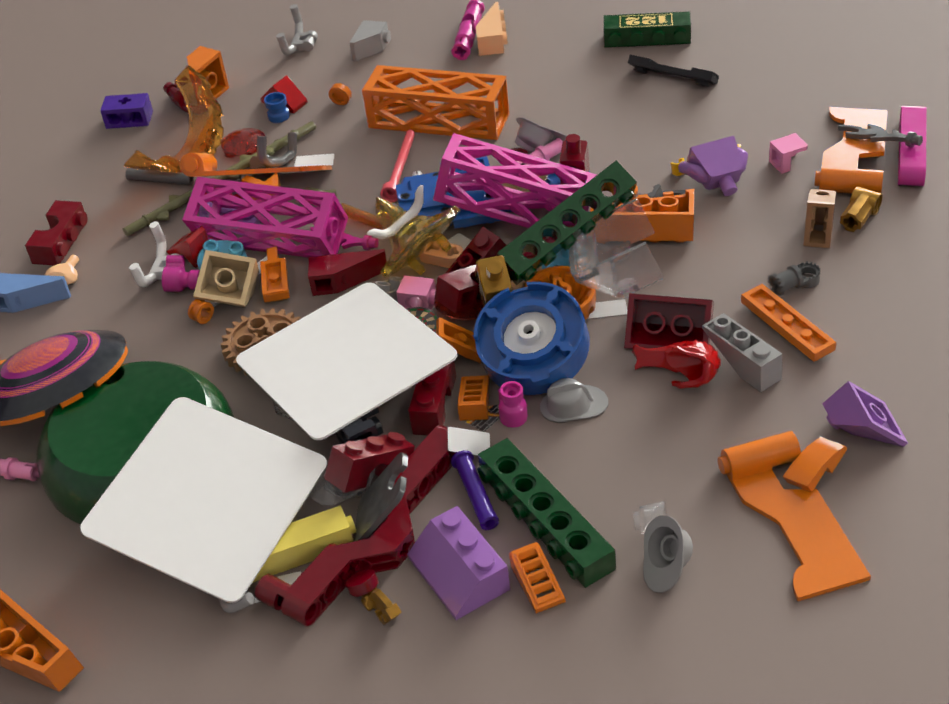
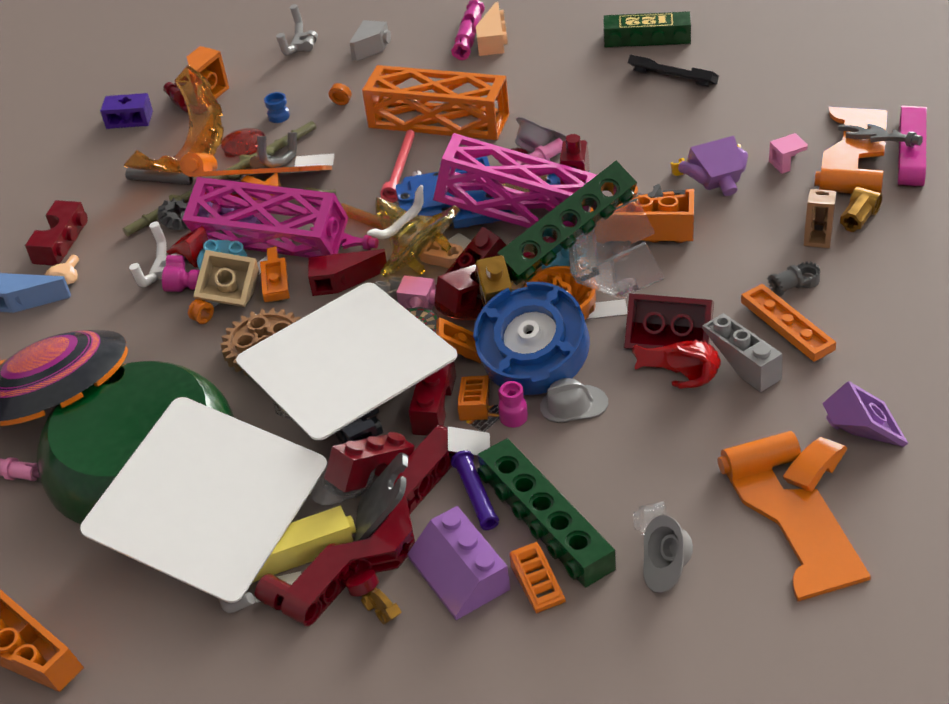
(169, 218): none -> dark grey gear
(294, 96): red slope -> none

